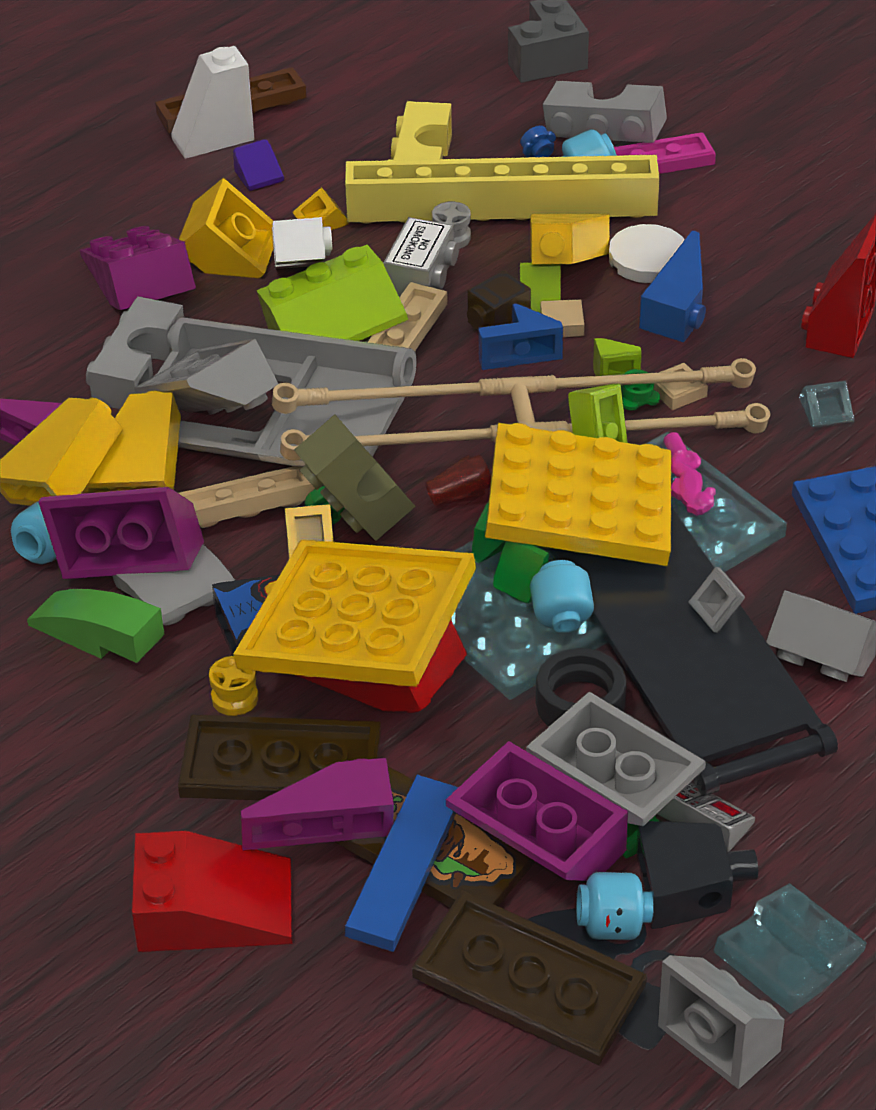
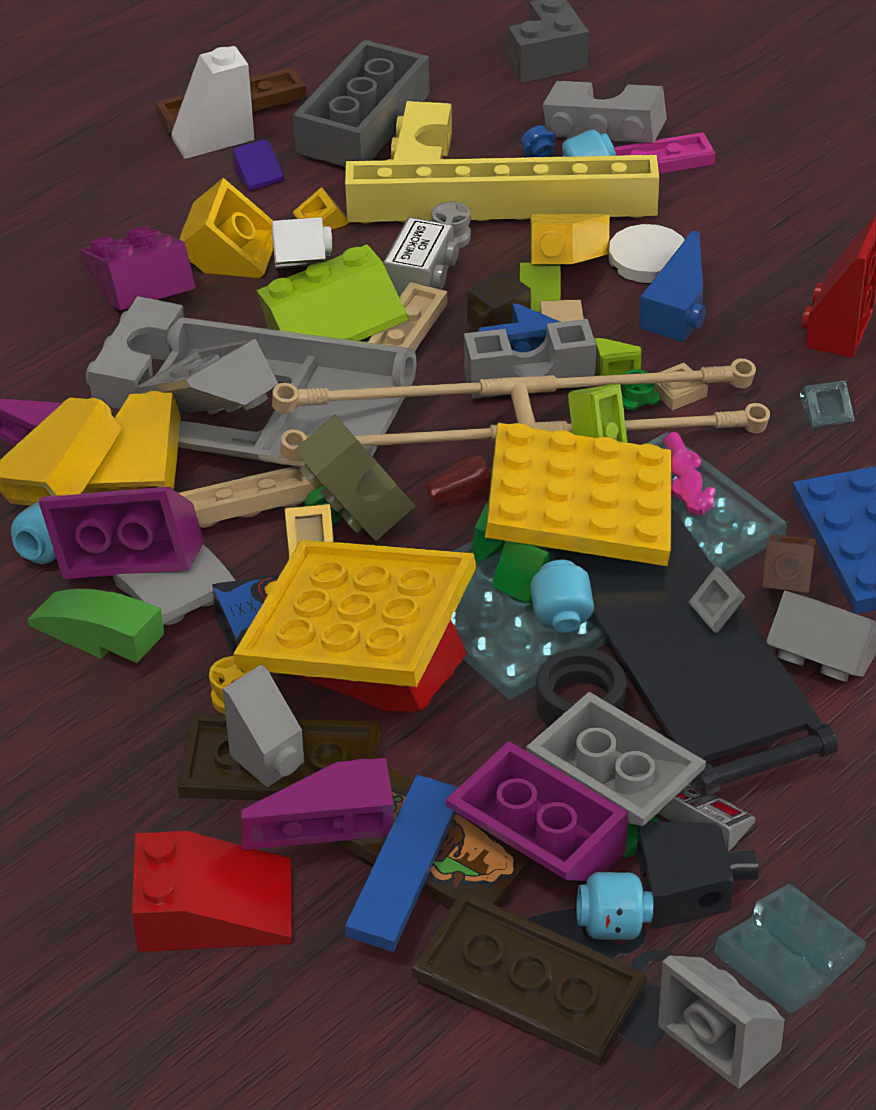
(262, 727): none -> light grey slope
(360, 103): none -> dark grey brick
(565, 353): none -> light grey arch
(788, 563): none -> reddish brown window

